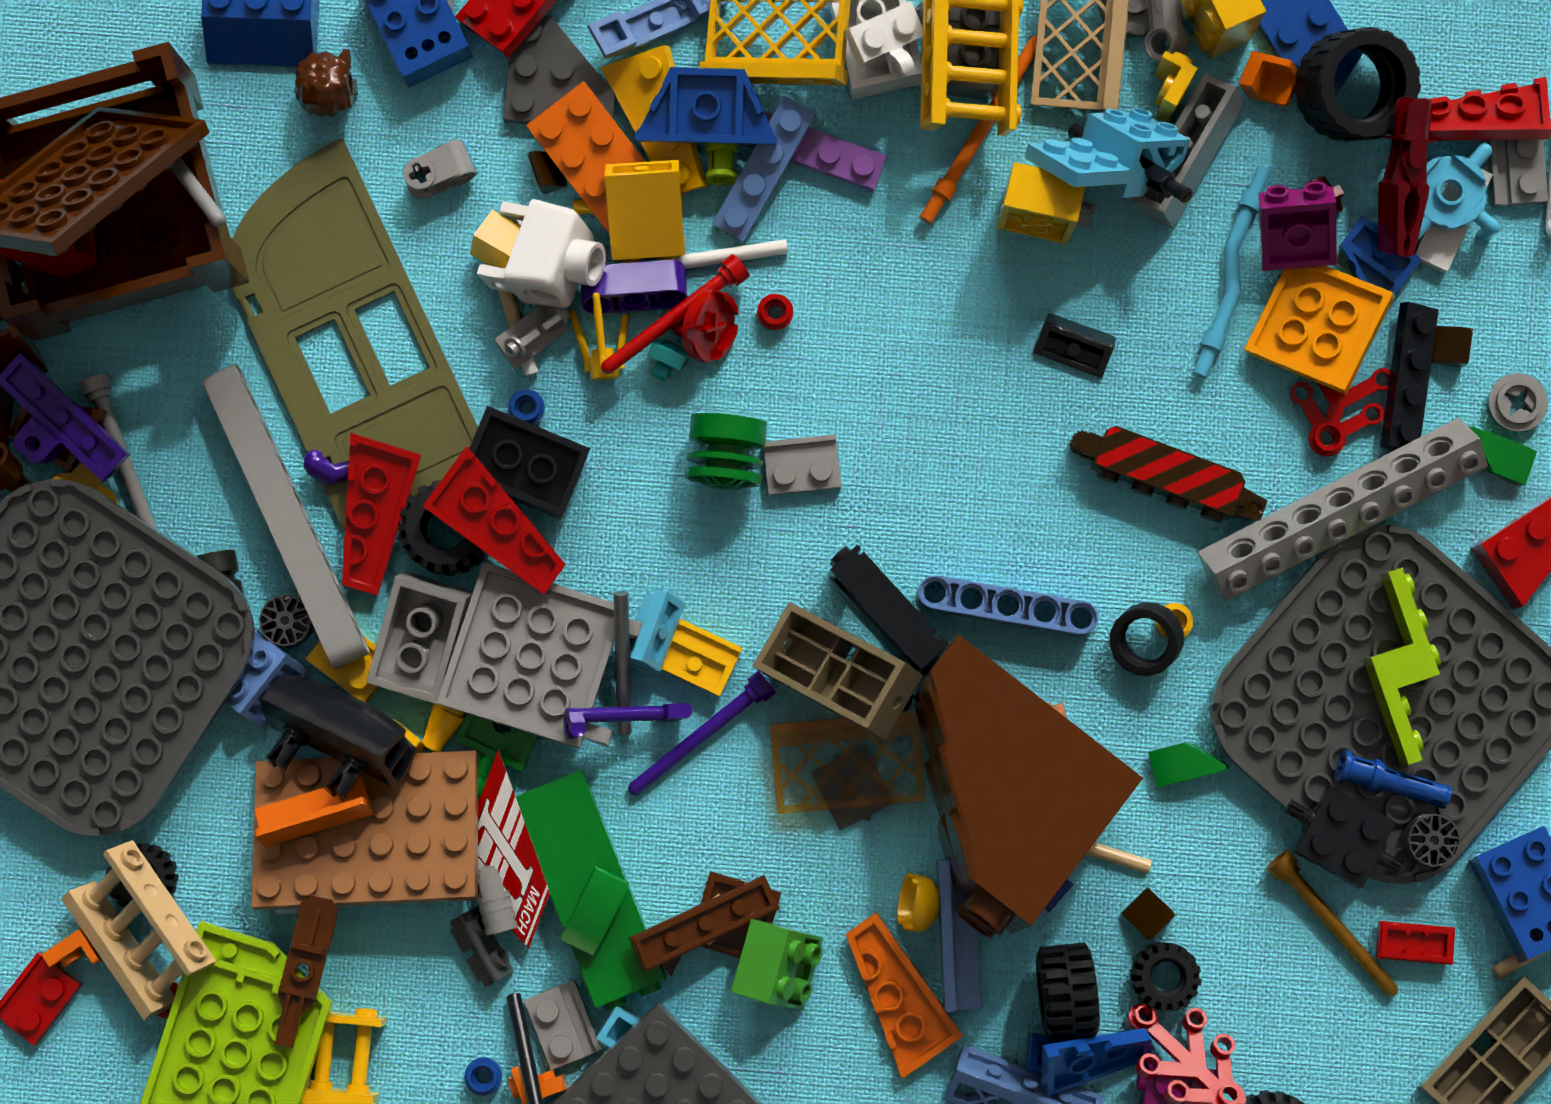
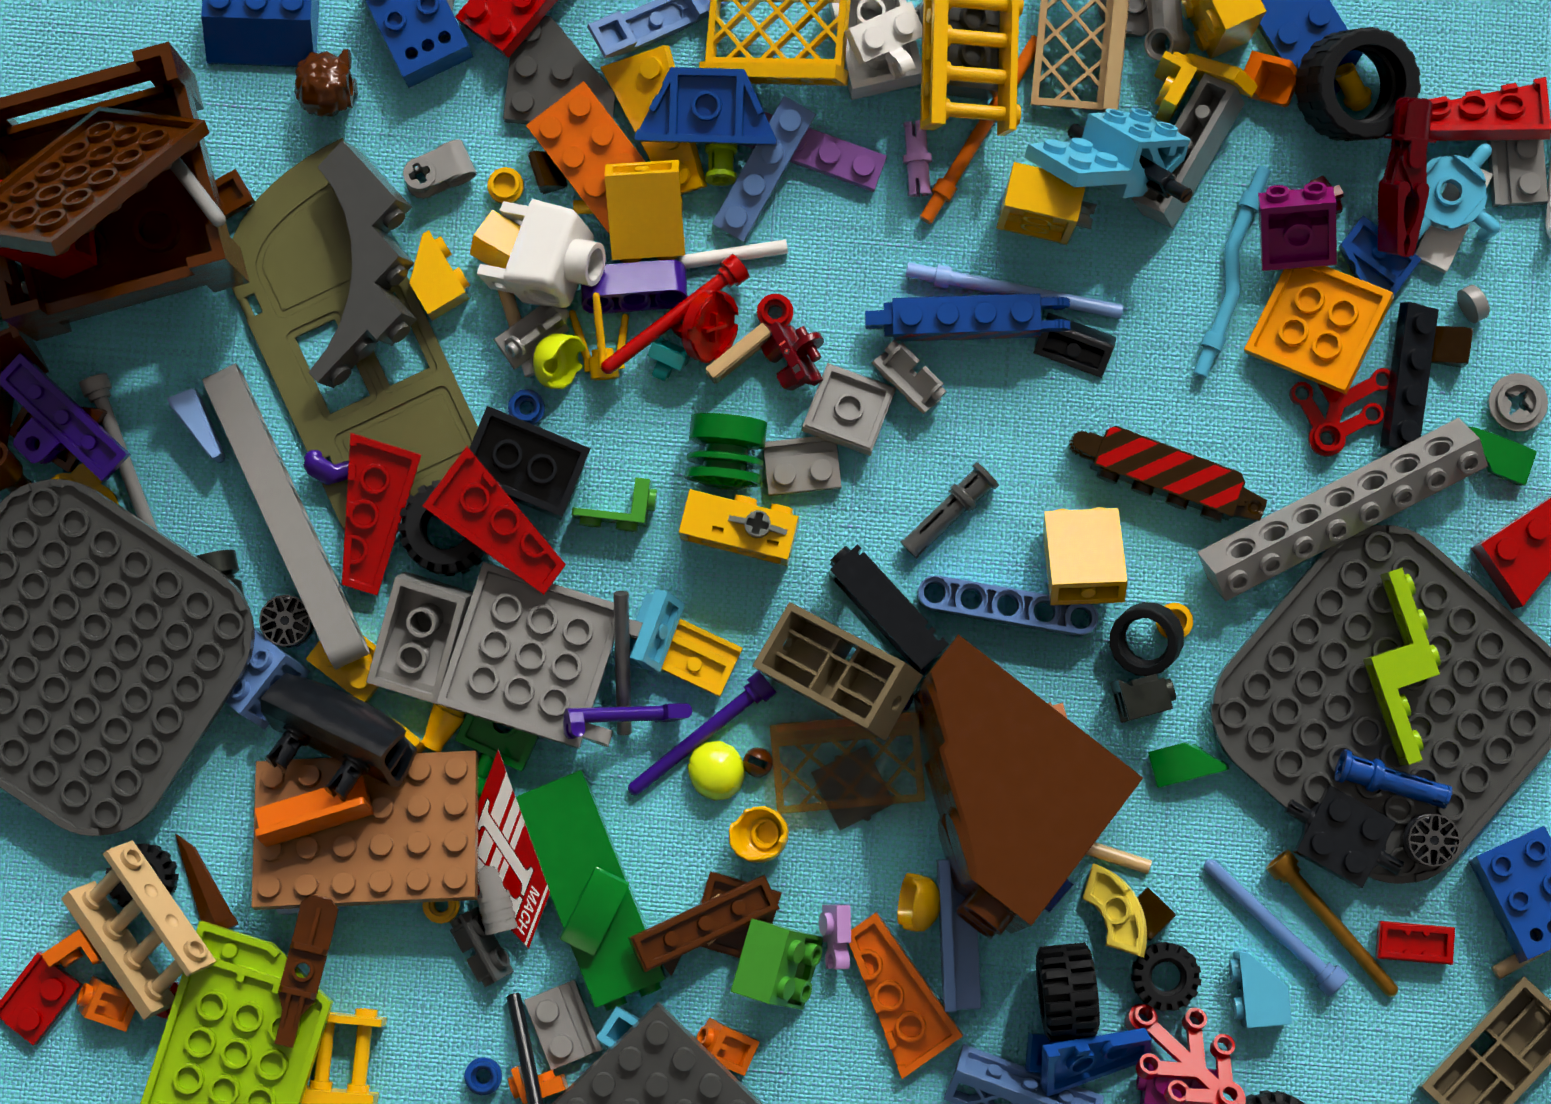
(105, 1004): none -> orange bracket
(193, 413): none -> light blue slope
(207, 896): none -> reddish brown bar
(233, 193): none -> reddish brown plate
(378, 264): none -> dark grey arch
(434, 280): none -> yellow slope
(441, 917): none -> yellow plate
(505, 185): none -> yellow plate
(557, 360): none -> neon yellow hair
(643, 501): none -> bright green bracket
(716, 770): none -> neon yellow hair
(728, 1045): none -> orange bracket
(737, 354): none -> tan tile
(740, 526): none -> yellow piece
(759, 834): none -> yellow hair
(760, 754): none -> reddish brown hinge
(799, 351): none -> dark red hips
(836, 931): none -> lavender plate
(848, 409): none -> light grey plate
(897, 366): none -> light grey hinge
(917, 159): none -> lavender pin
(944, 276): none -> light blue bar
(961, 499): none -> dark grey pin
(967, 317): none -> blue hinge
(1084, 556): none -> yellow brick
(1120, 910): none -> light yellow tile
(1142, 697): none -> pearl dark grey window
(1224, 72): none -> yellow tile
(1261, 995): none -> medium azure slope
(1329, 977): none -> medium blue piece
(1356, 94): none -> yellow pin
(1473, 303): none -> light grey tile

